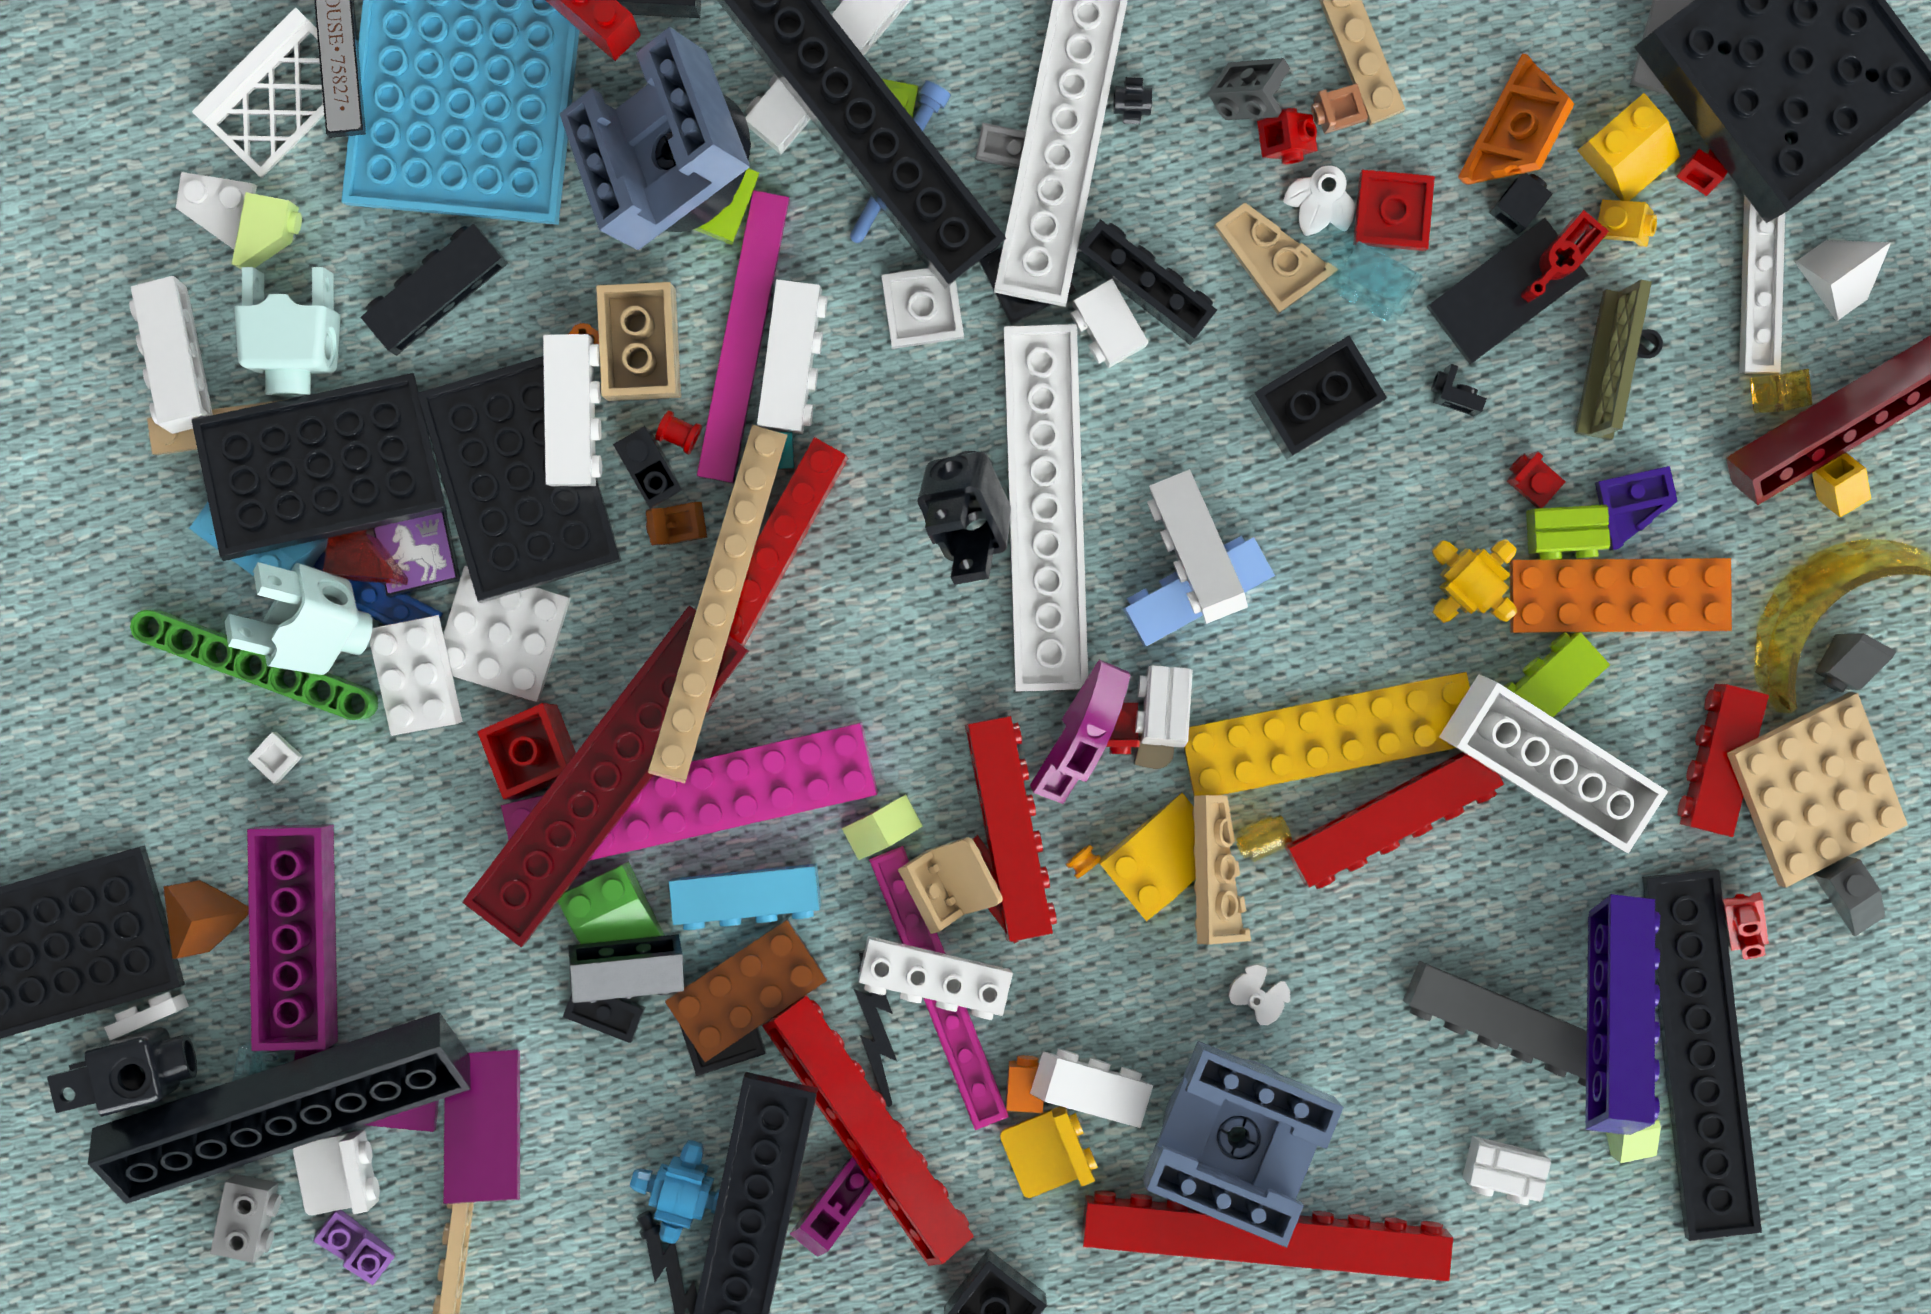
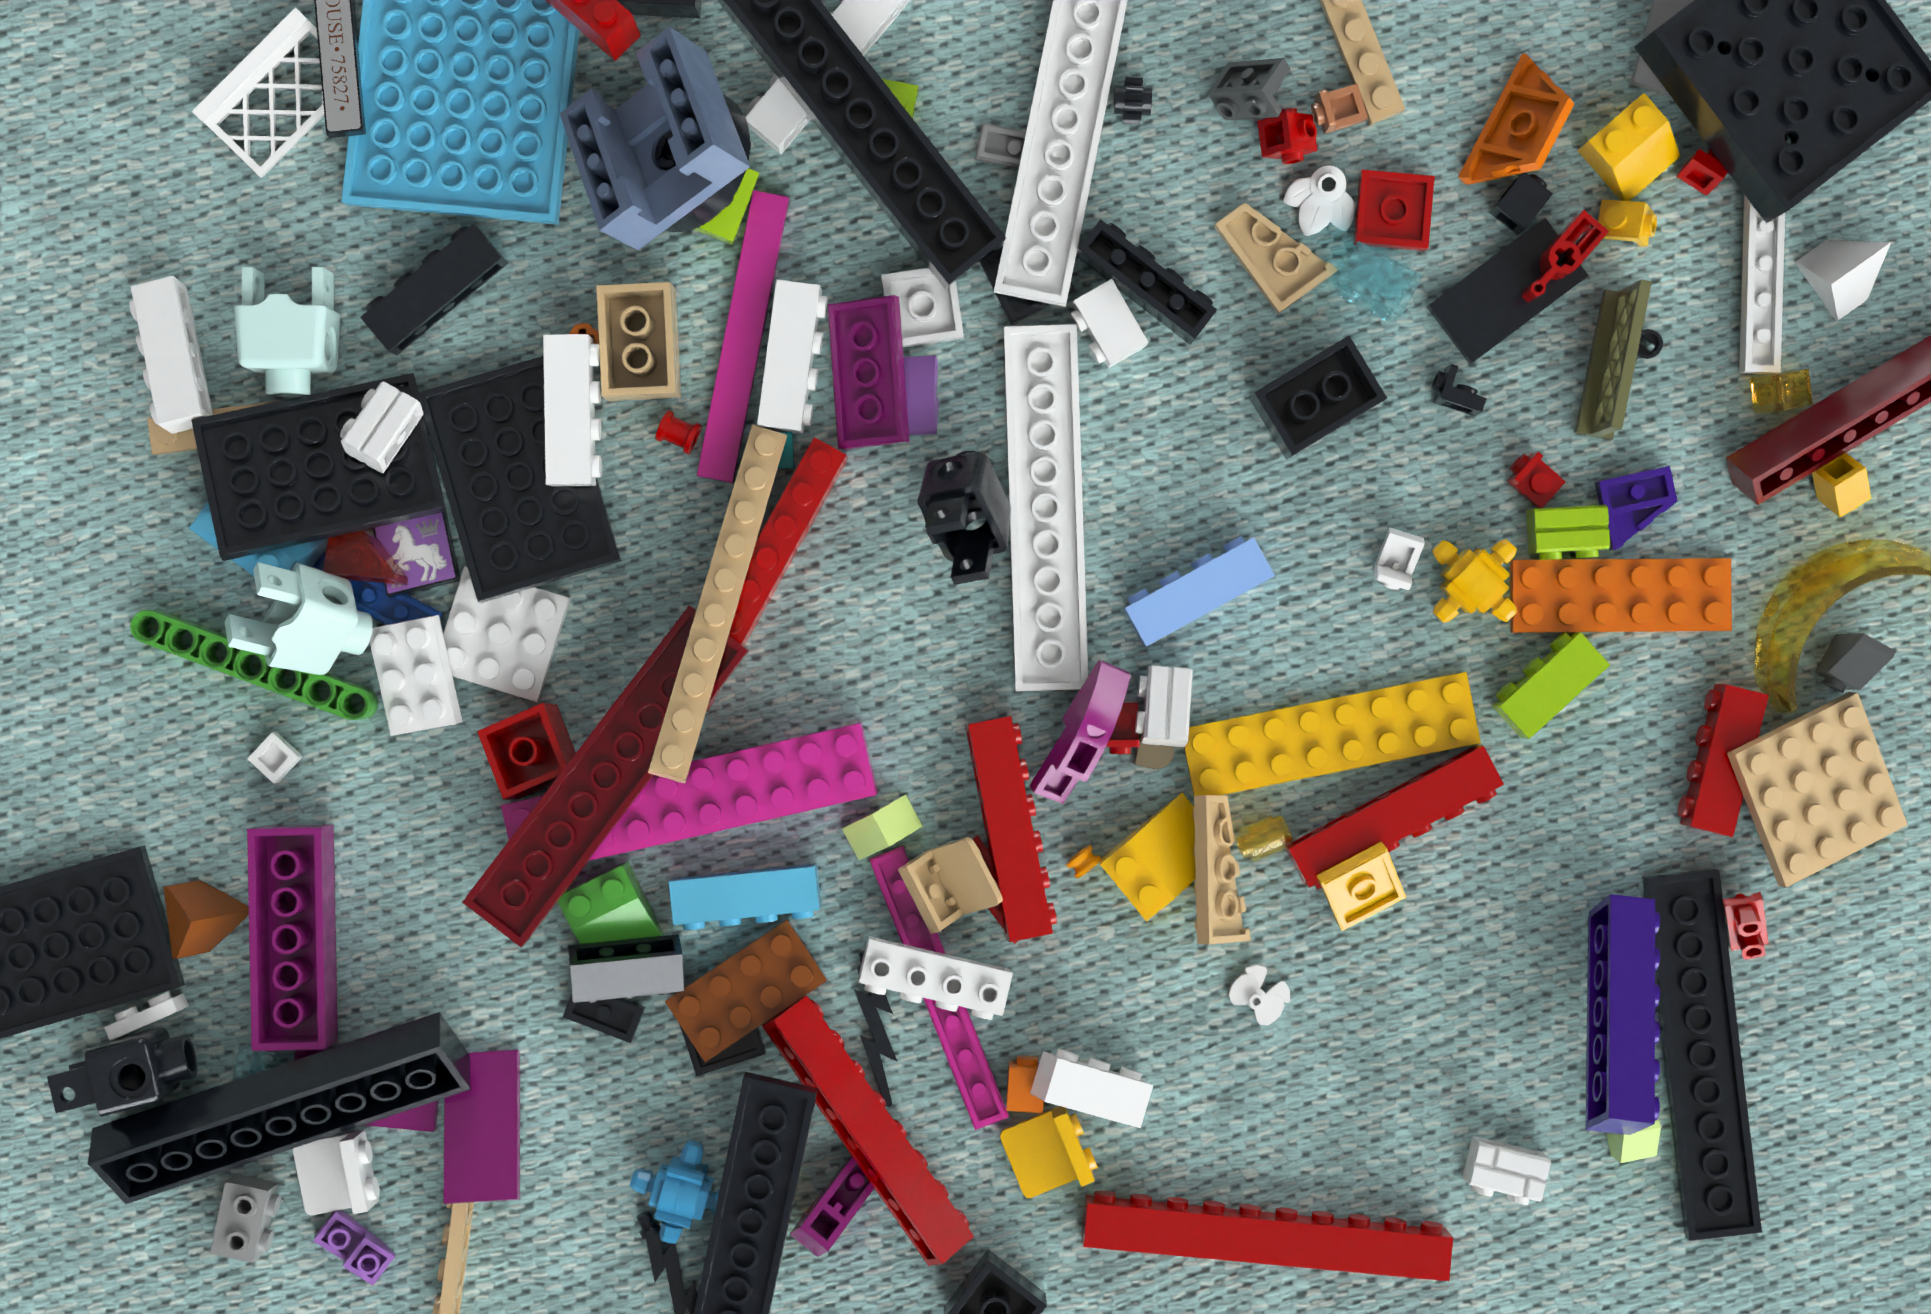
(213, 203): white wing -> none
(264, 229): yellowish green slope -> none
(381, 426): none -> white brick
(648, 466): black slope -> none
(676, 524): dark orange bracket -> none
(868, 372): none -> magenta tile
(921, 396): none -> medium lavender slope
(932, 99): medium blue piece -> none
(1198, 547): white brick -> none
(1246, 1180): sand blue piece -> none
(1361, 886): none -> yellow tile
(1398, 559): none -> white bracket
(1498, 1020): dark grey brick -> none
(1553, 763): white brick -> none
(1852, 893): dark grey slope -> none

